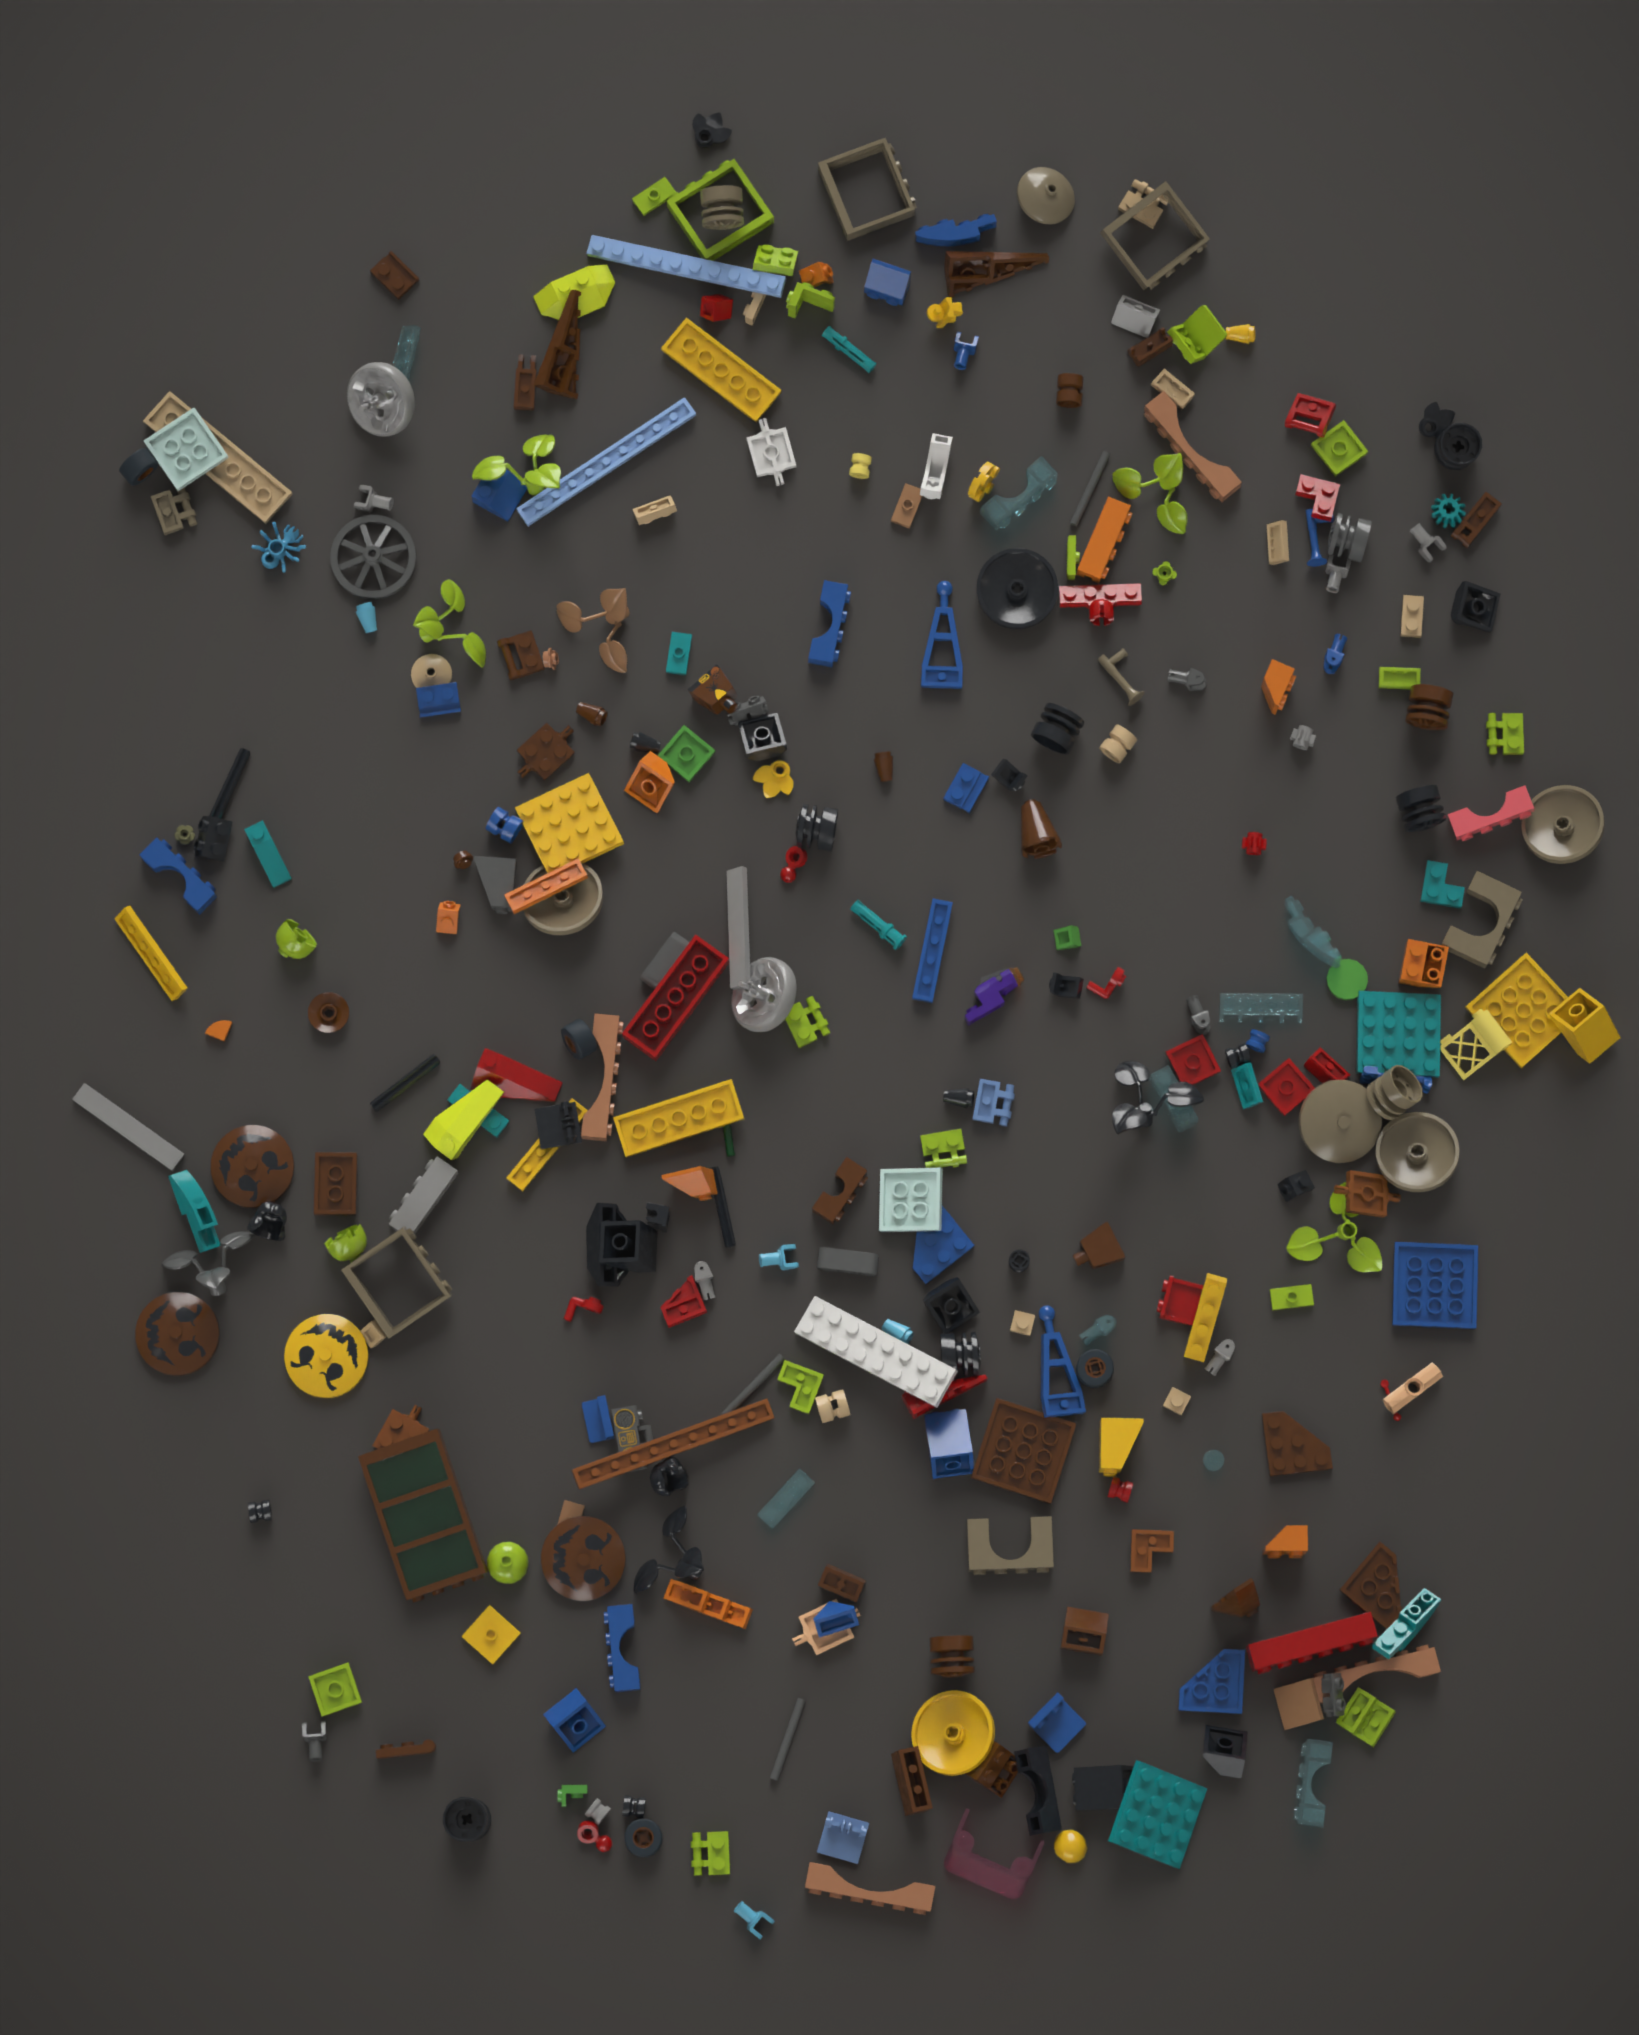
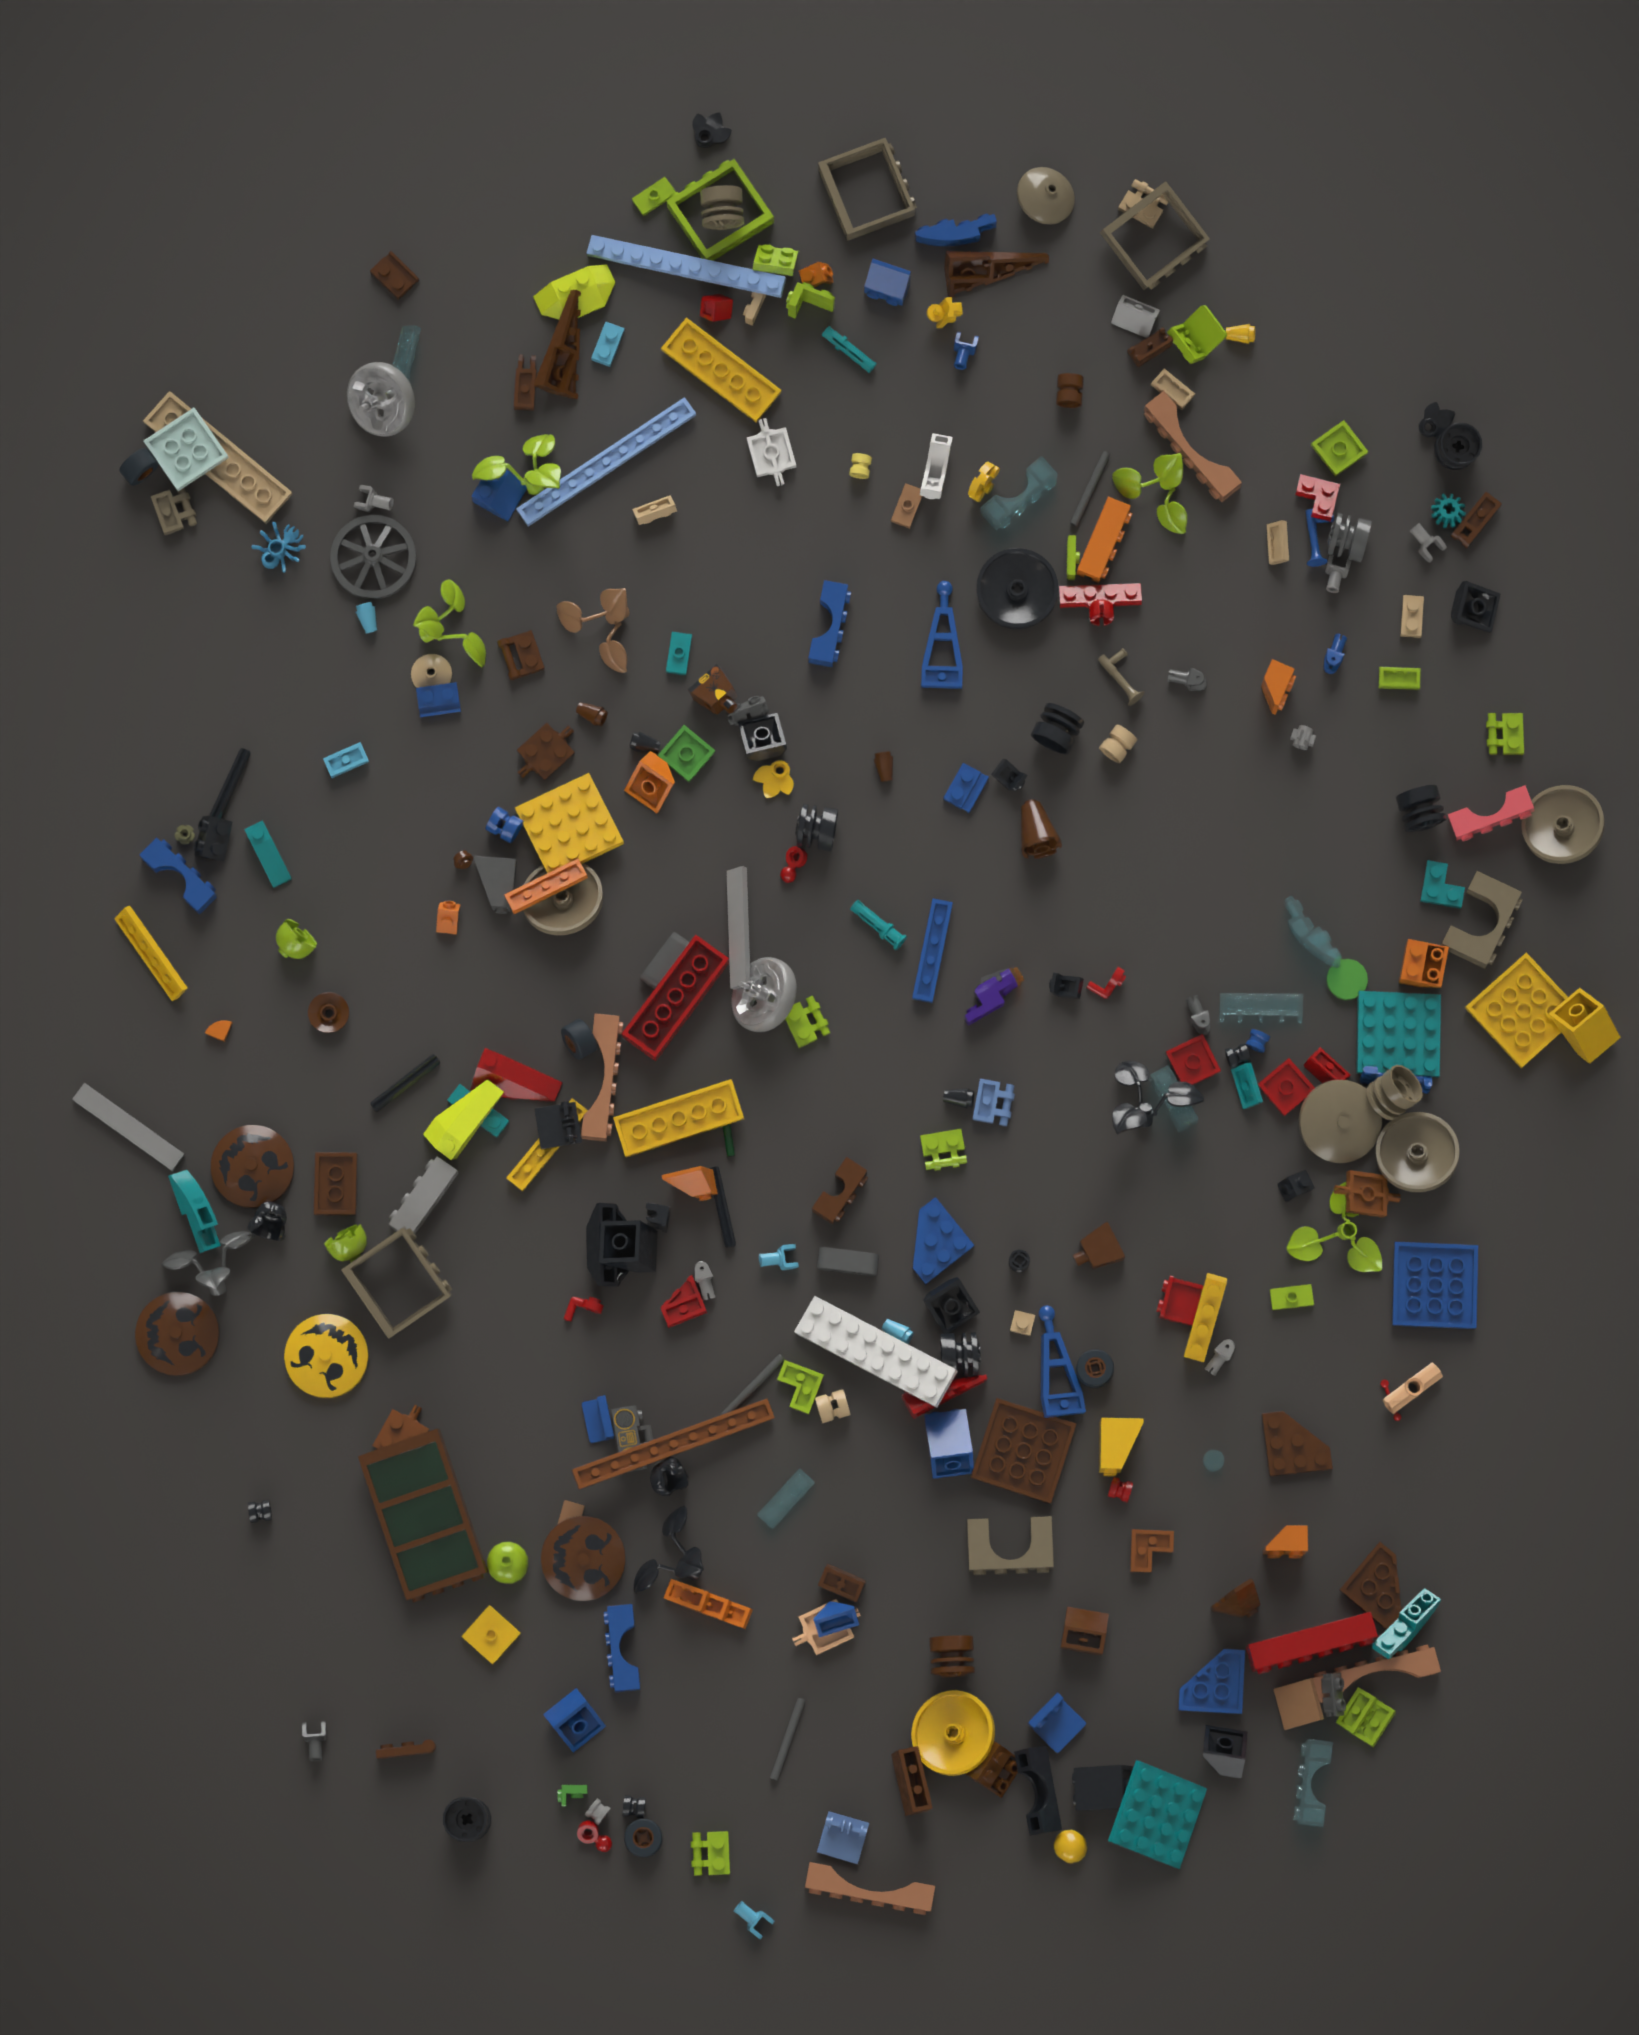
(335, 1689): lime plate -> none
(346, 760): none -> medium azure plate
(373, 1334): tan plate -> none
(550, 658): nougat plate -> none
(608, 344): none -> medium azure plate
(910, 1199): light aqua plate -> none
(984, 1872): clear pink windscreen -> none
(1067, 937): bright green slope -> none
(1100, 1327): clear light blue piece -> none
(1164, 567): lime plate -> none
(1176, 1401): tan plate -> none
(1254, 843): red gear -> none
(1313, 409): red plate -> none
(1429, 707): reddish brown wheel -> none
(1488, 1033): light yellow piece -> none

